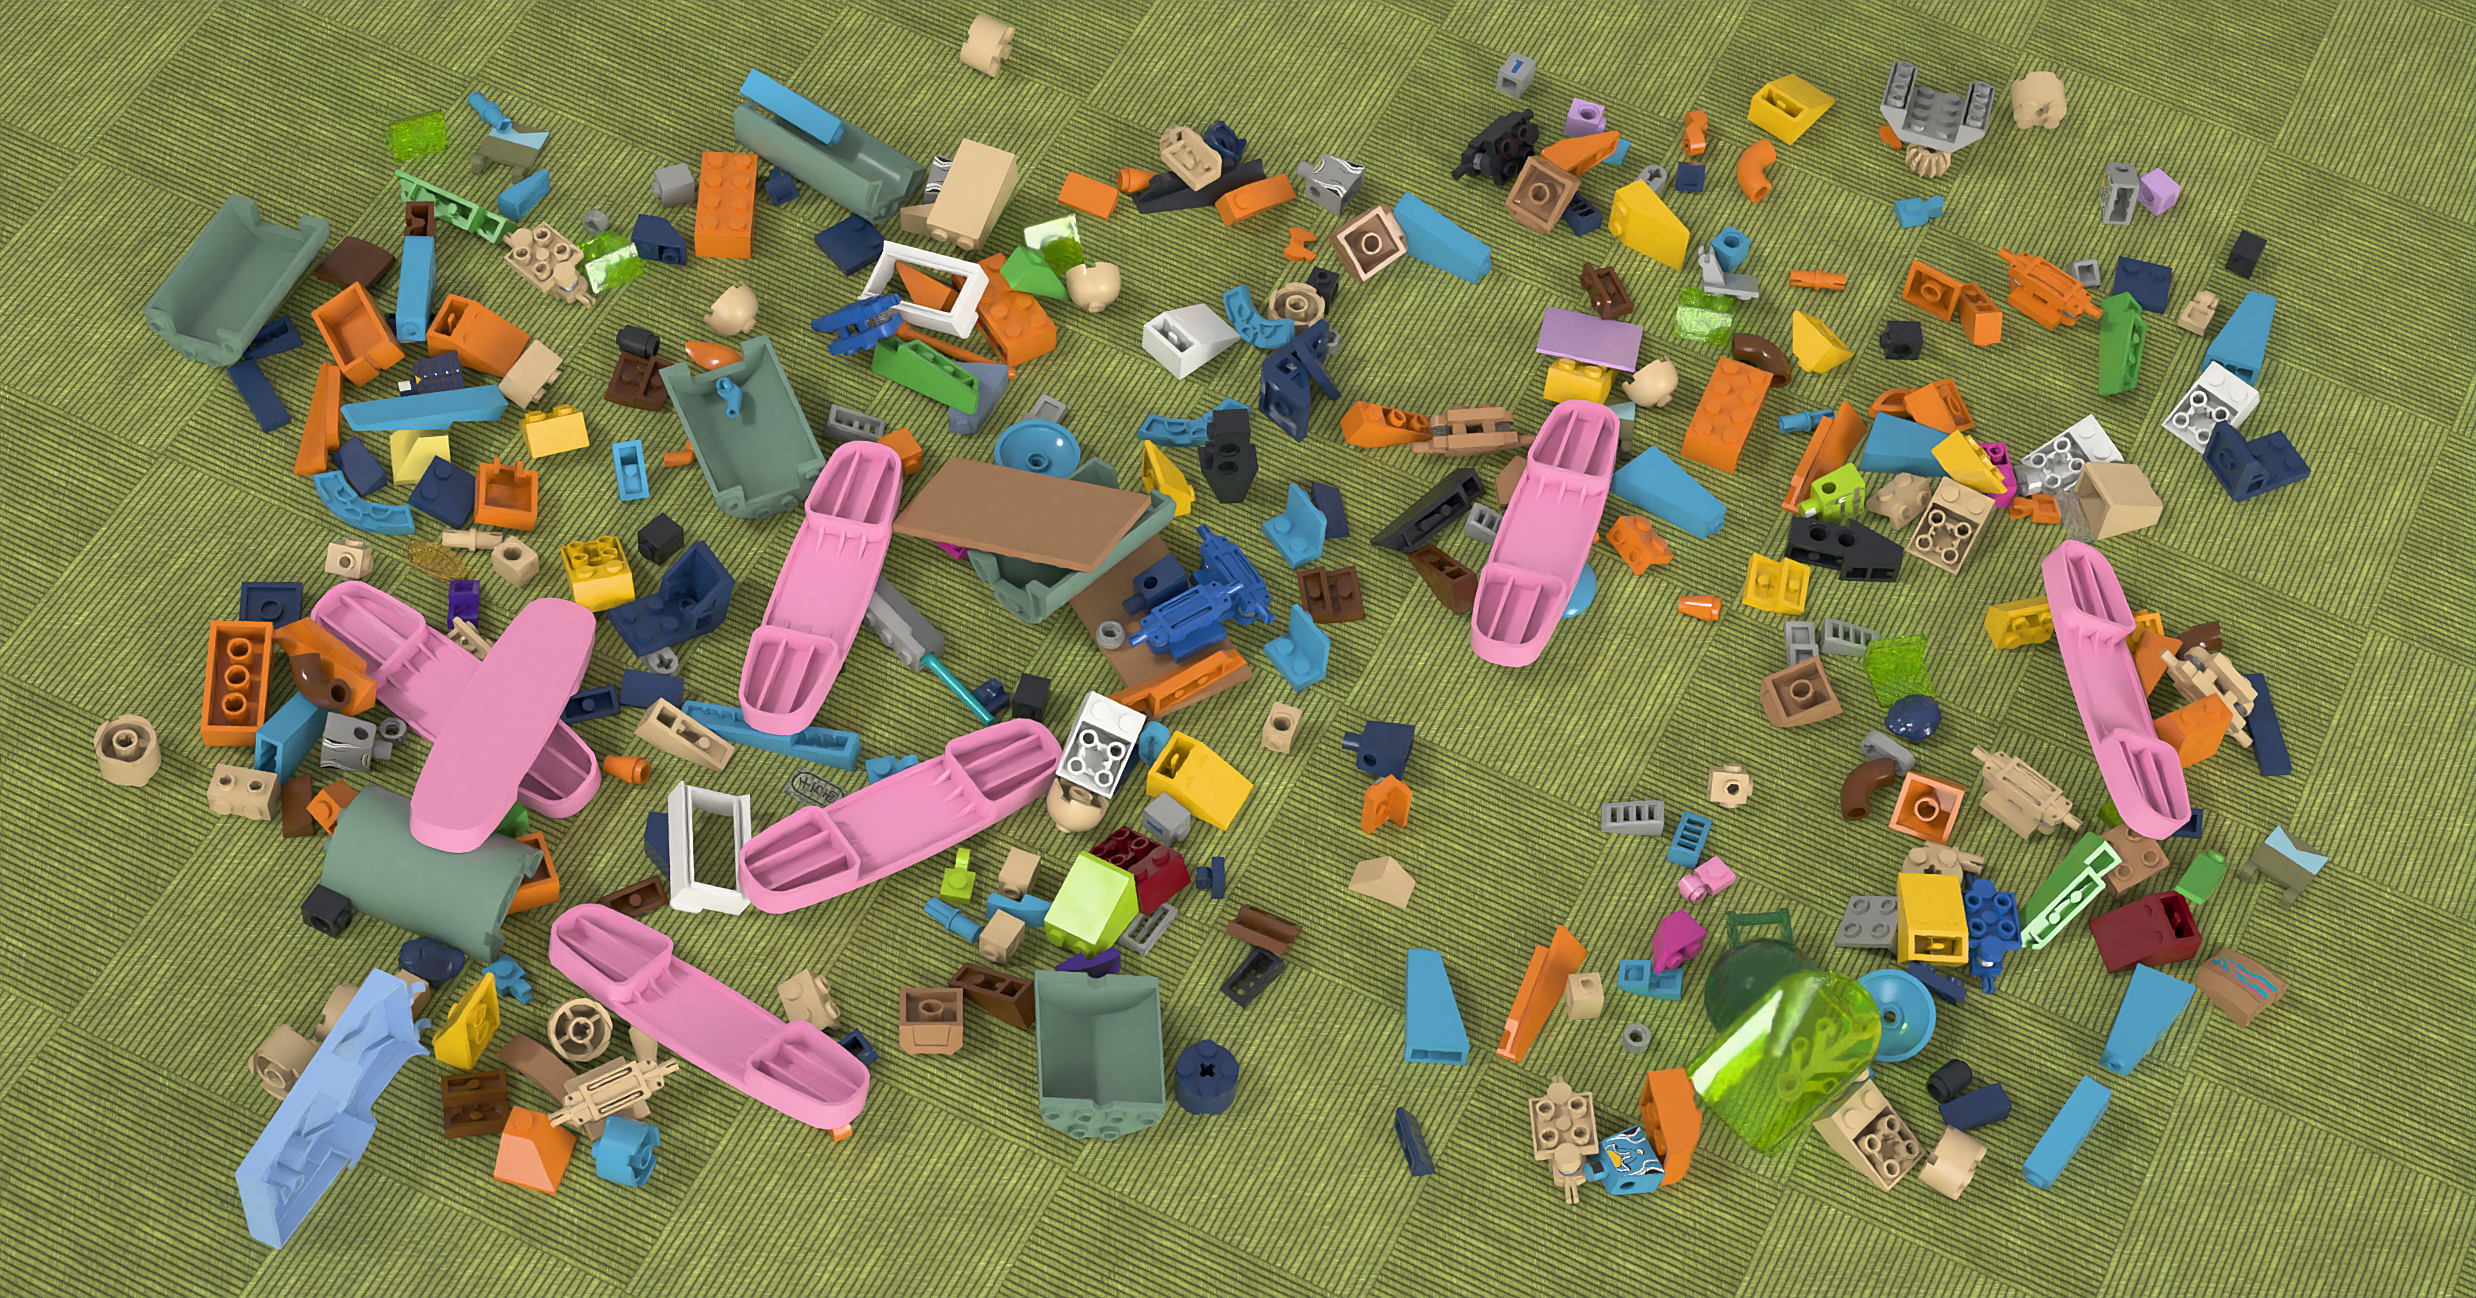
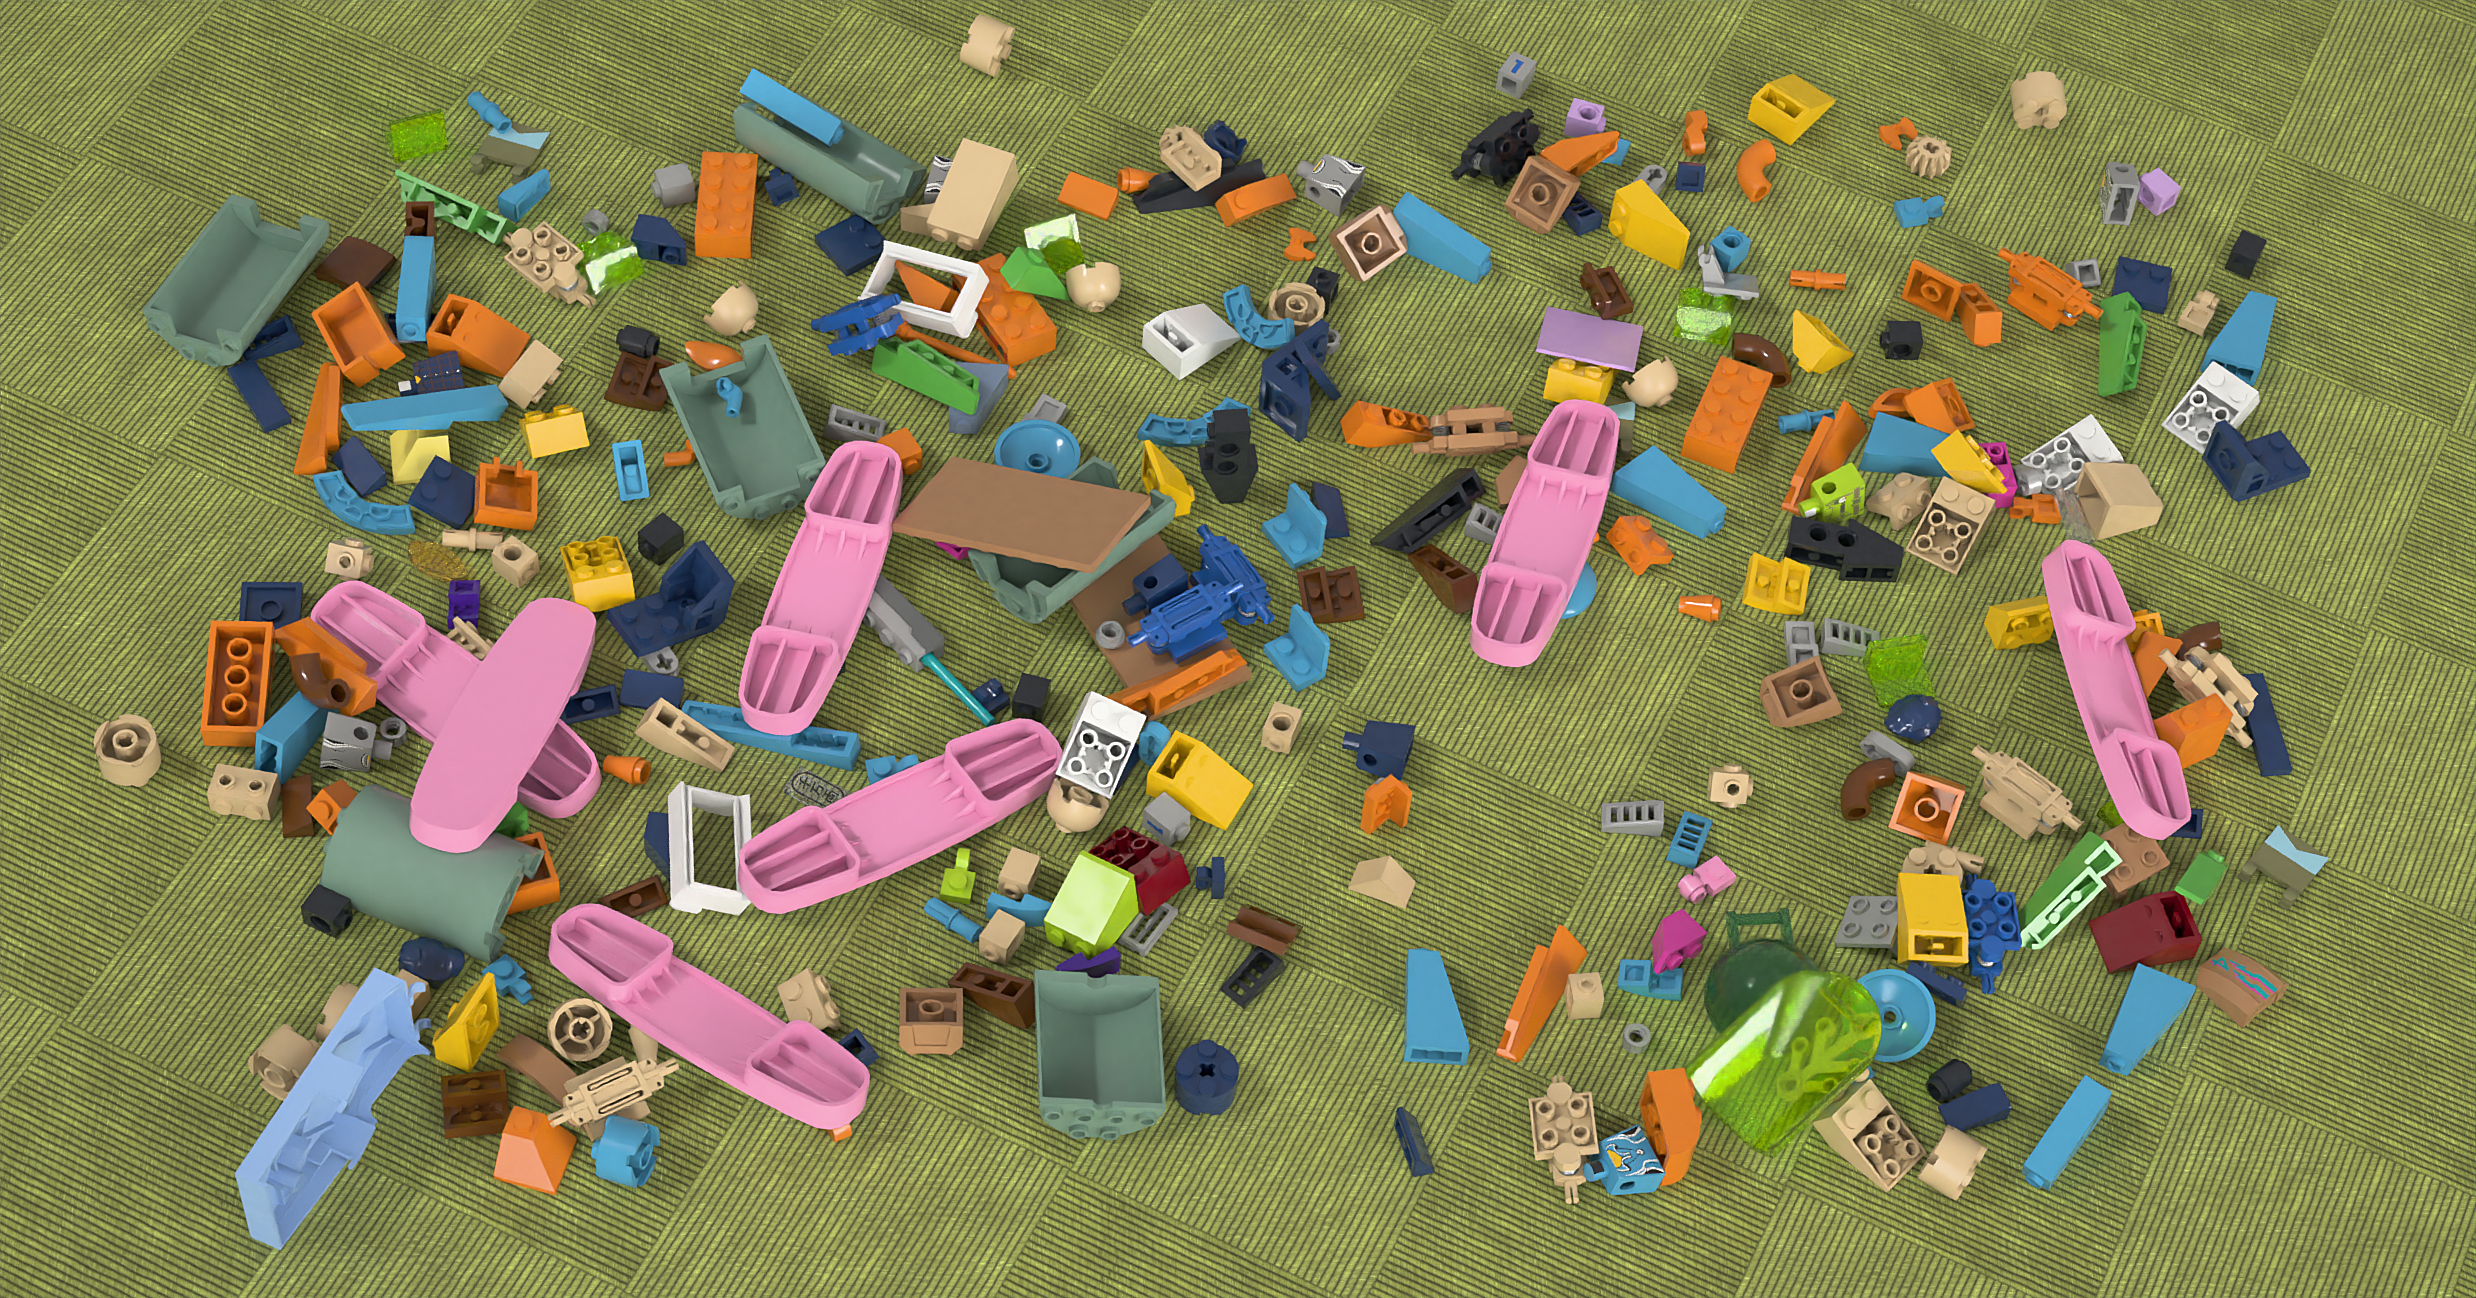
(1933, 117): light grey slope -> none

